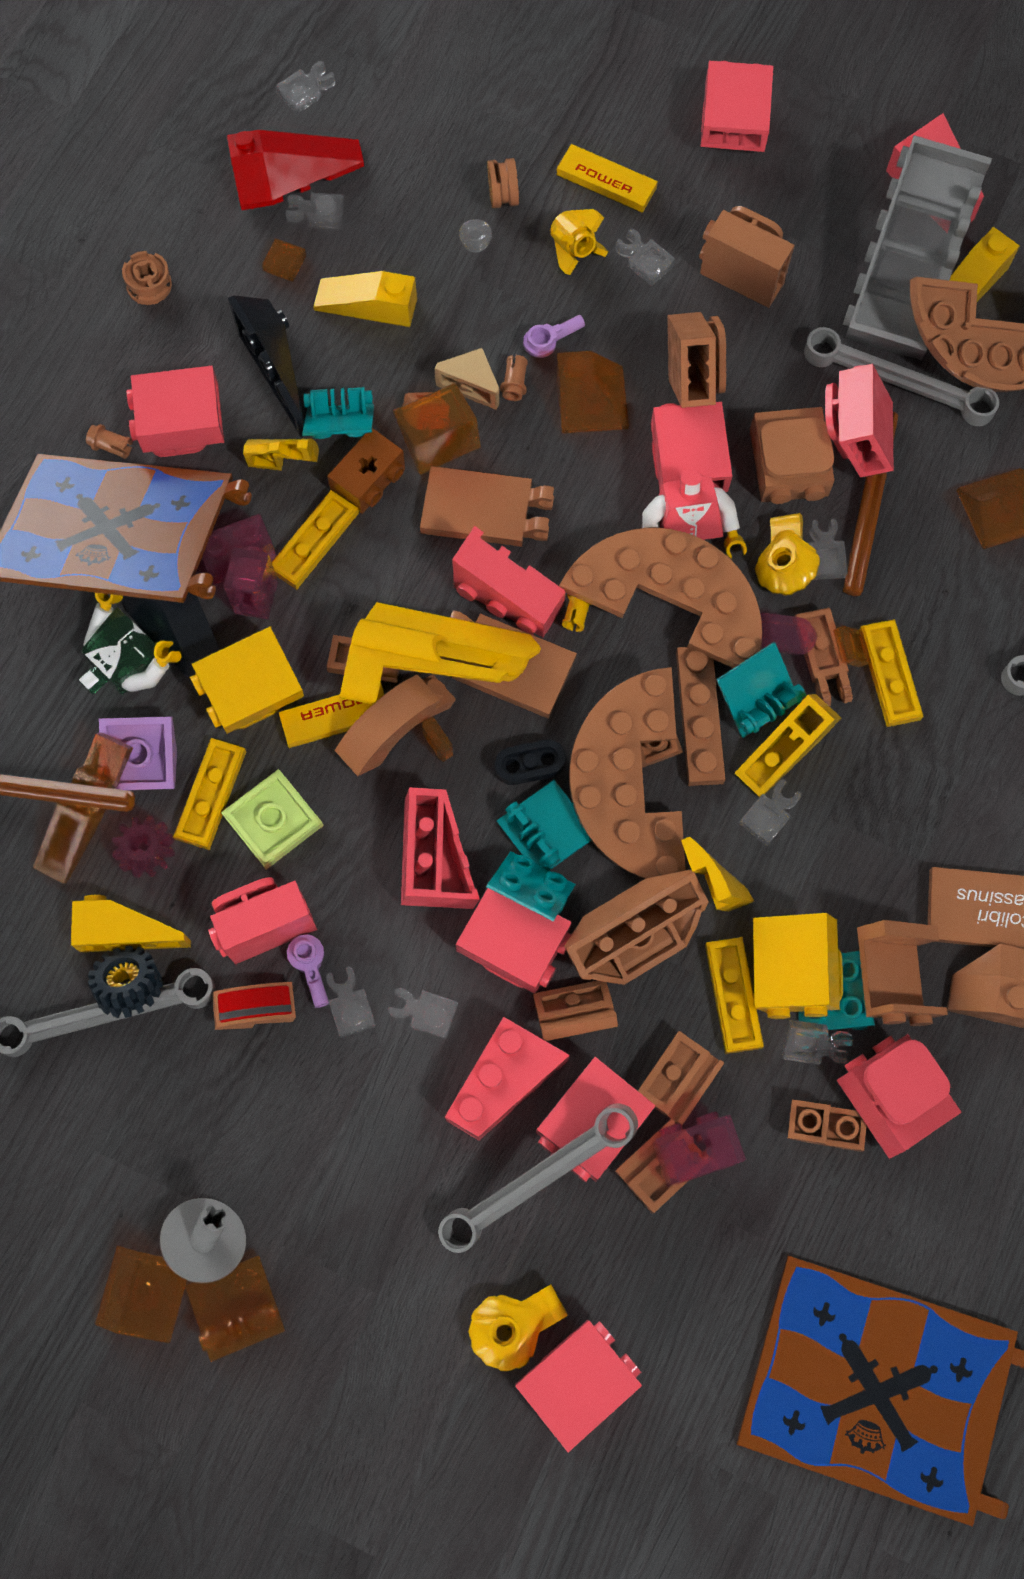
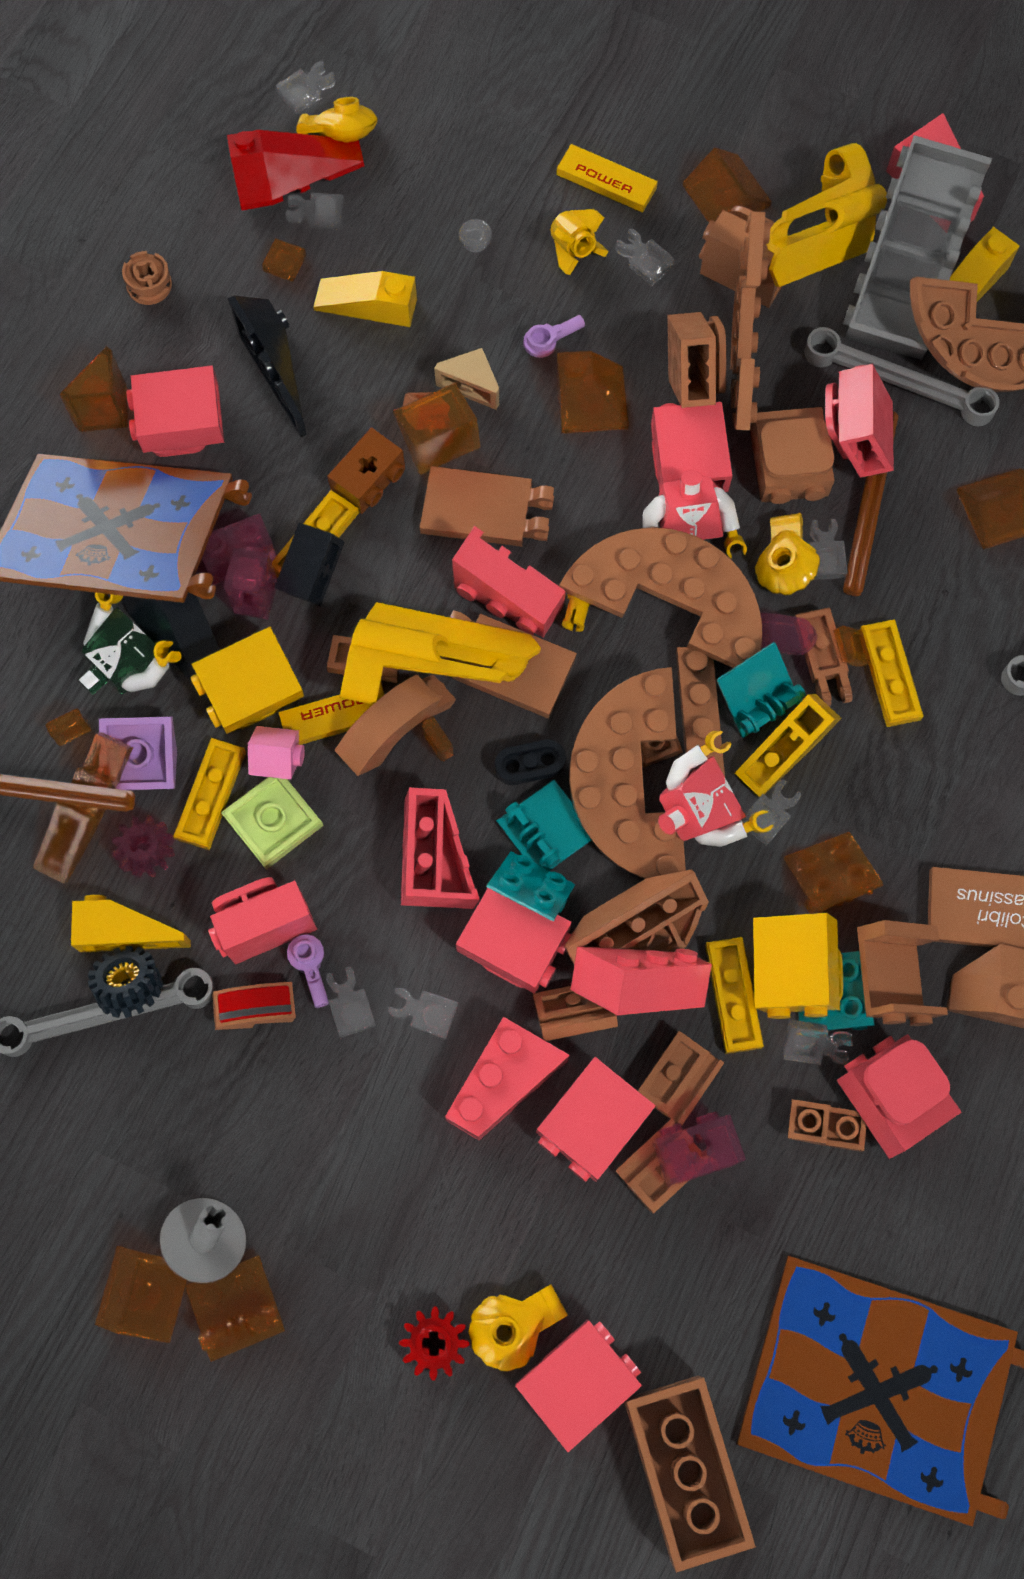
(68, 727): none -> clear orange tile
(98, 395): none -> clear orange slope
(108, 441): nougat pin -> none
(271, 452): yellow slope -> none
(274, 752): none -> bright pink brick
(309, 564): none -> black hinge
(343, 122): none -> yellow animal
(350, 419): teal hinge -> none
(422, 1353): none -> red gear
(503, 183): nougat wheel -> none
(514, 378): nougat pin -> none
(536, 1178): light grey piece -> none
(641, 979): none -> coral wedge
(689, 1473): none -> nougat brick
(702, 802): none -> torso
(723, 183): none -> clear orange slope
(724, 887): yellow slope -> none
(737, 106): coral brick -> none
(745, 310): none -> nougat plate
(833, 872): none -> clear orange hinge
(850, 210): none -> yellow panel

